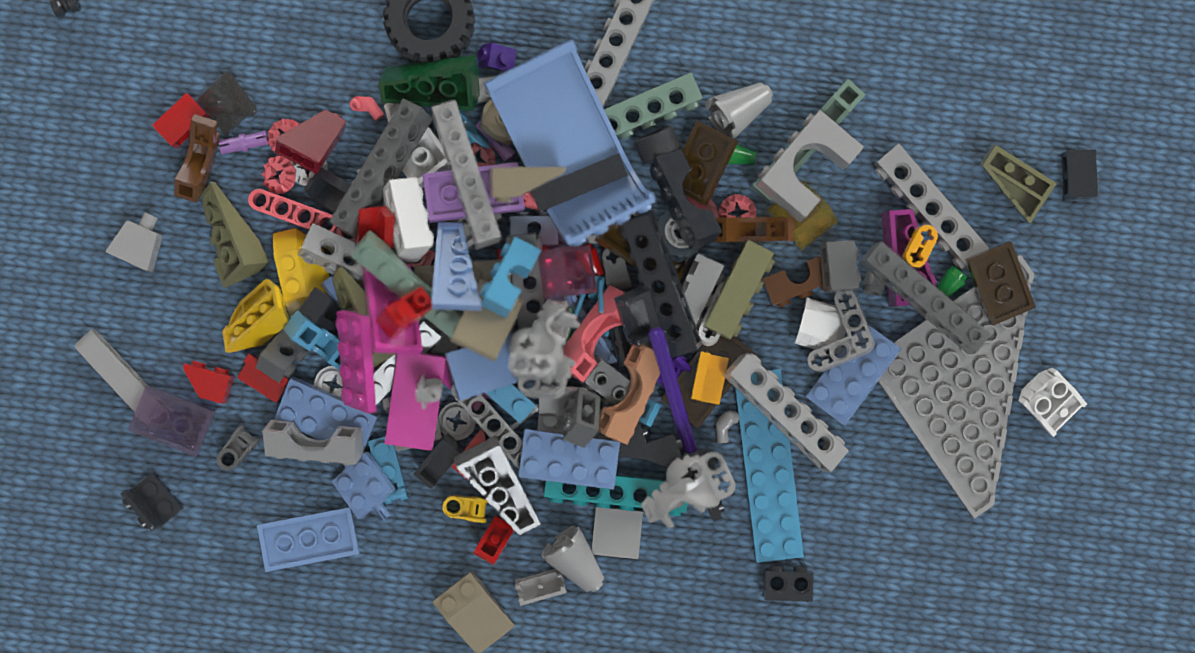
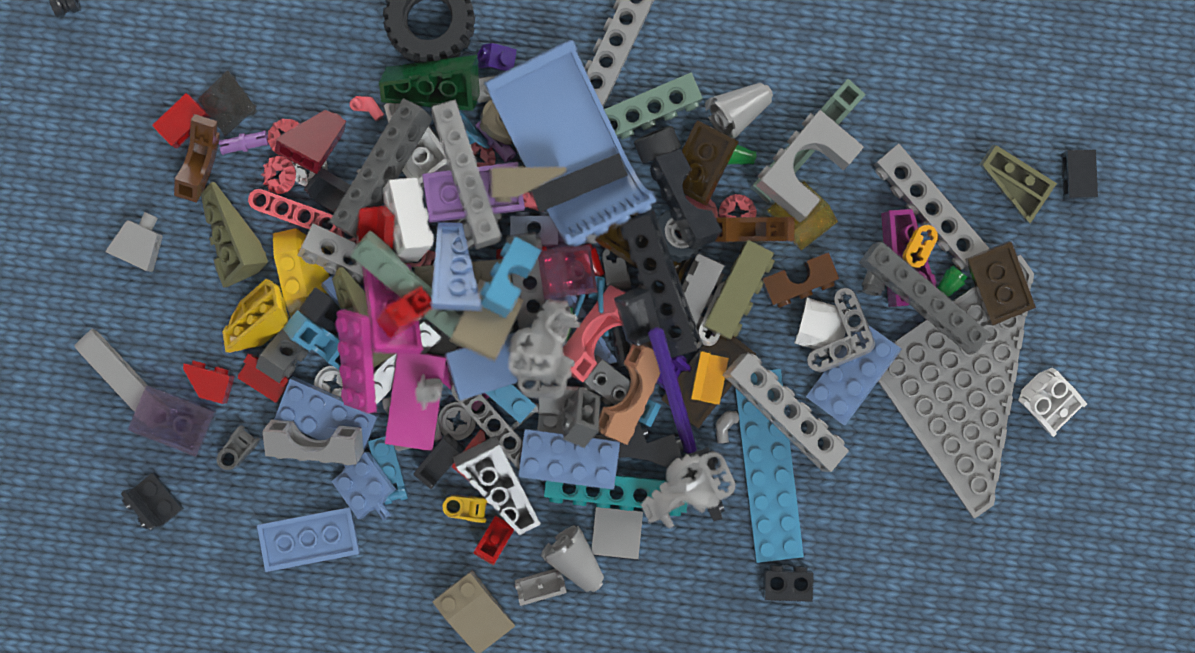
(839, 266): dark grey brick -> none

